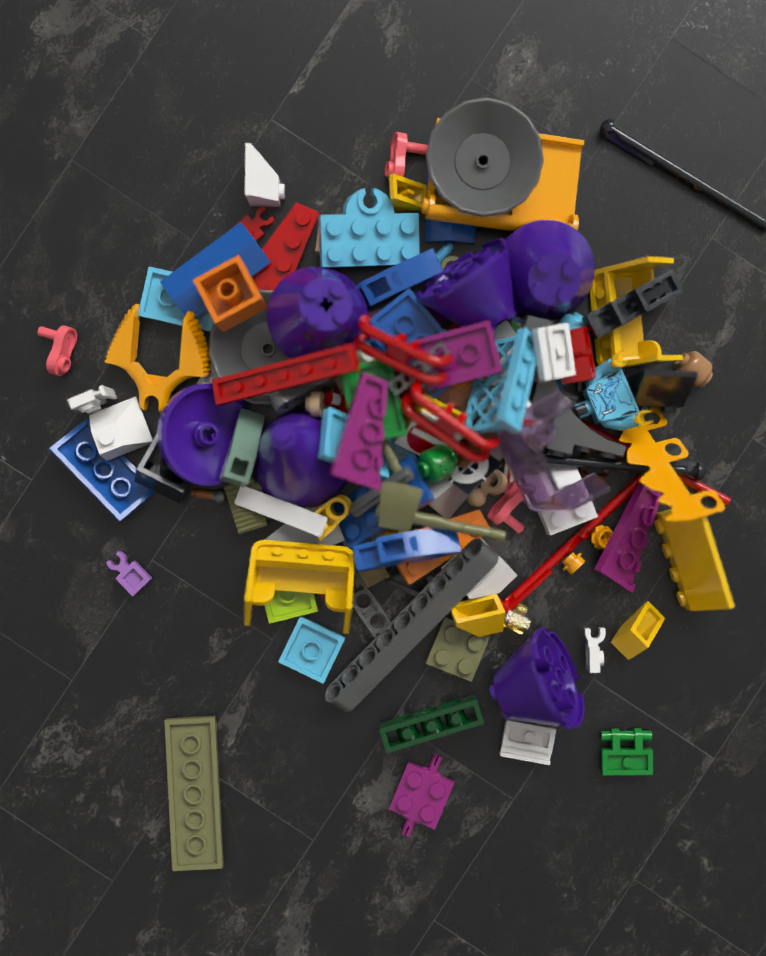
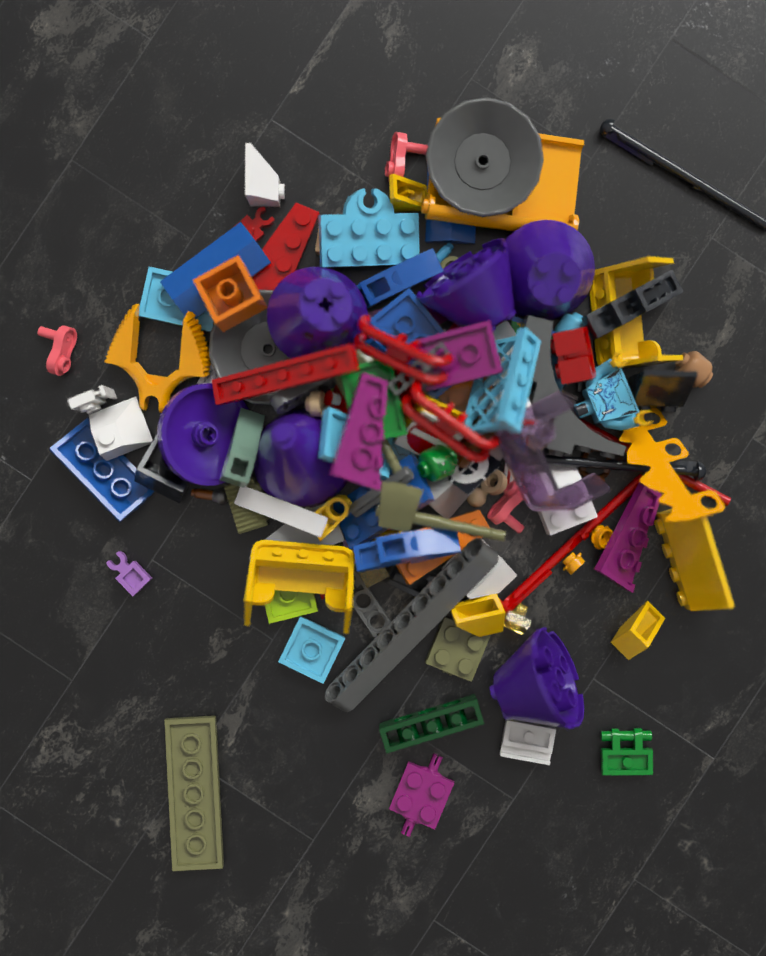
(553, 352): white plate -> none
(594, 656): white plate -> none

